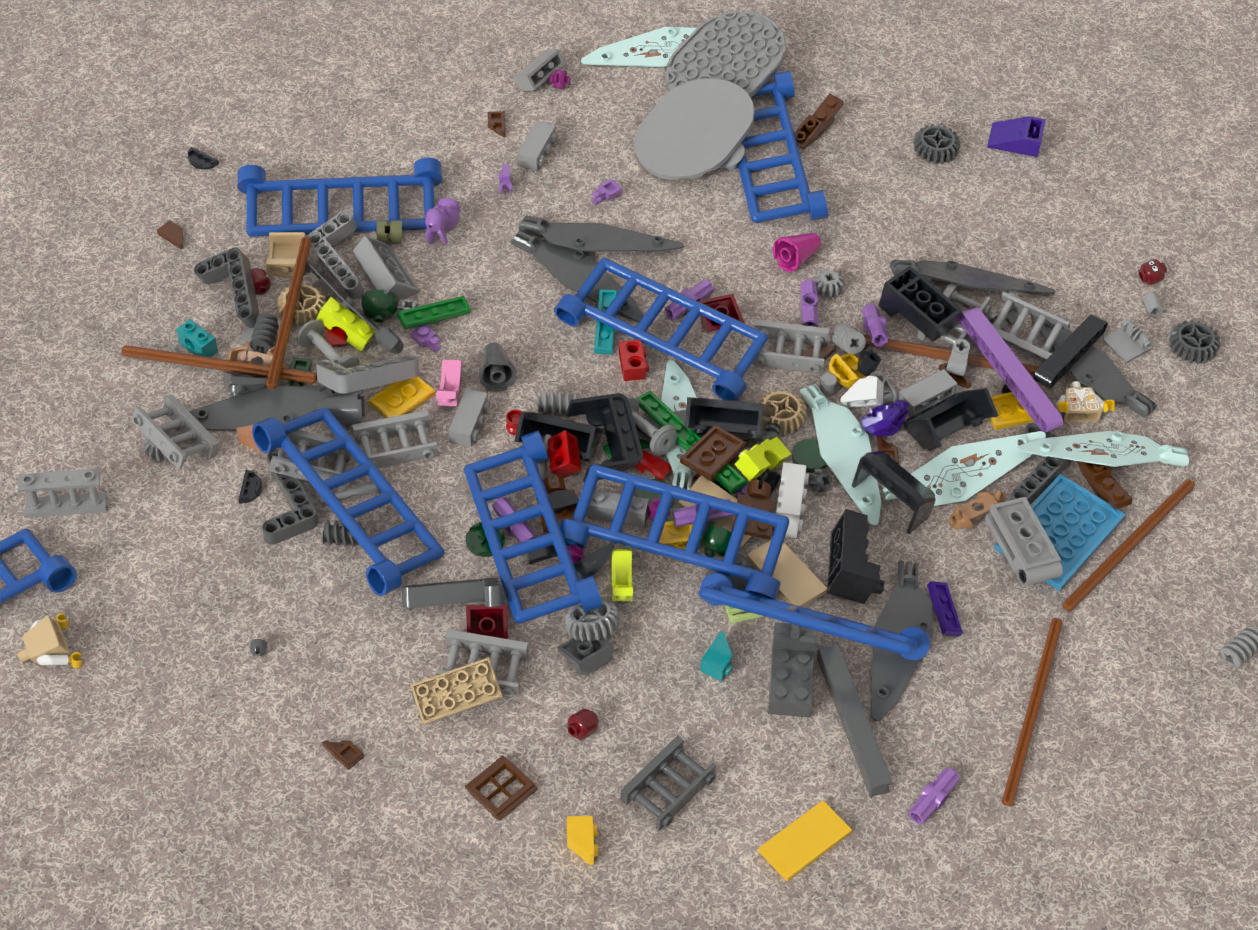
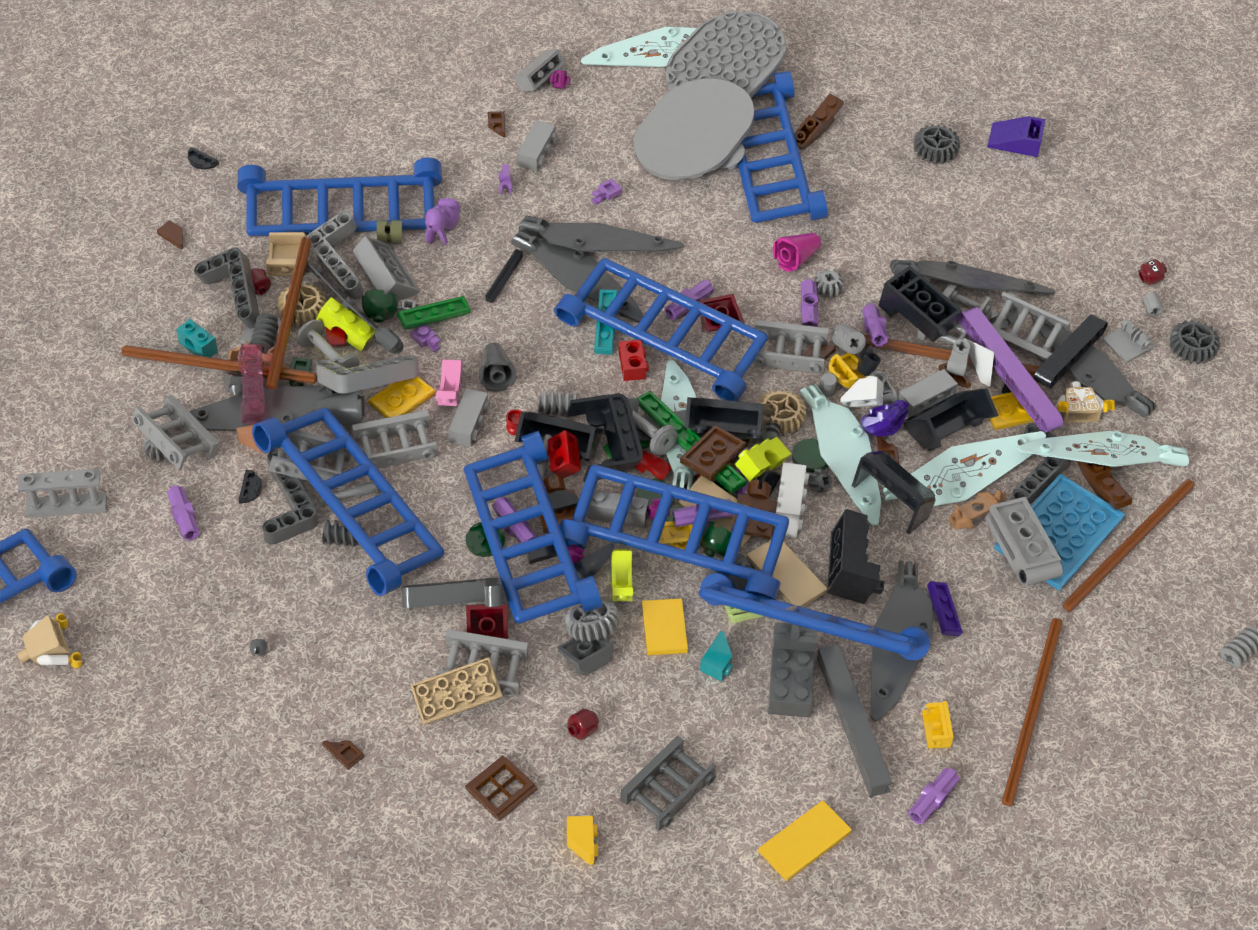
(183, 512): none -> medium lavender piece
(253, 390): none -> clear pink arch
(504, 275): none -> black axle
(664, 626): none -> yellow tile
(937, 725): none -> yellow hinge
(982, 360): none -> white sticker

